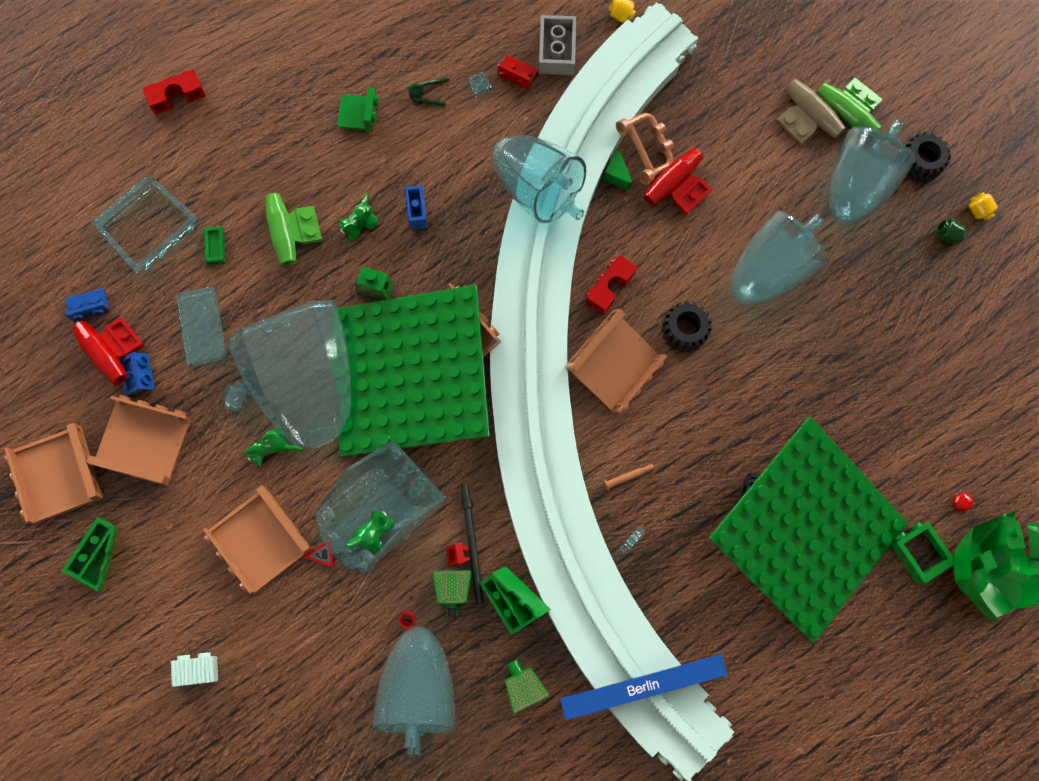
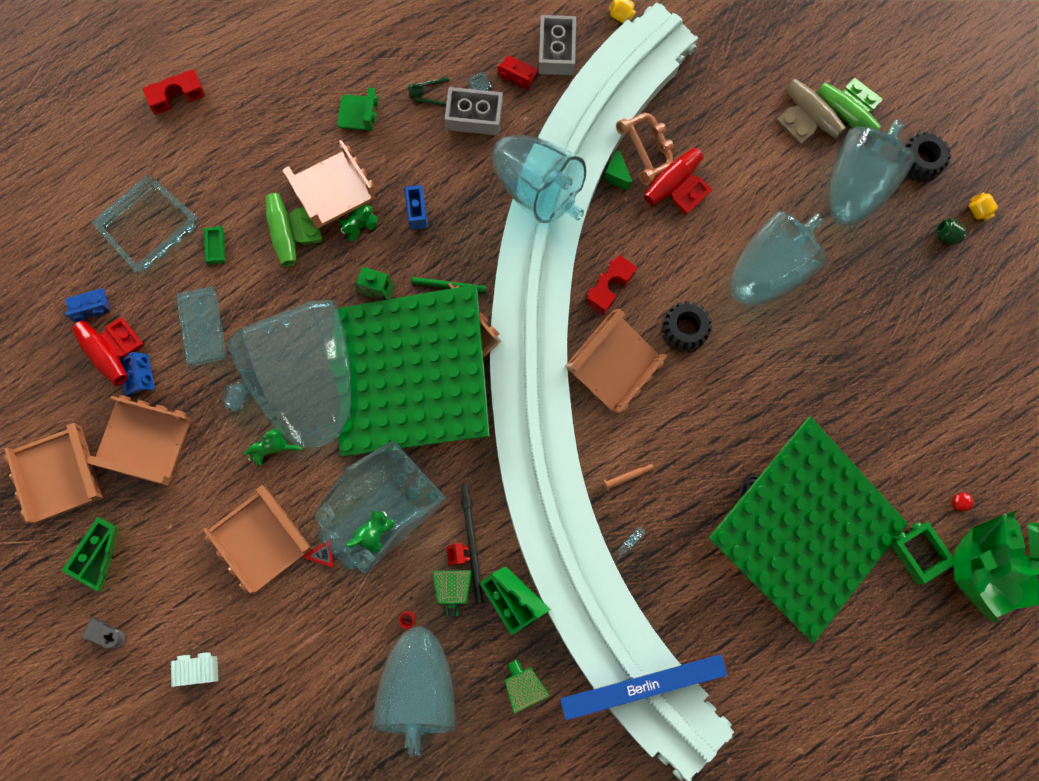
(101, 633): none -> dark grey piece
(332, 187): none -> panel
(443, 284): none -> green bar
(473, 111): none -> light grey brick

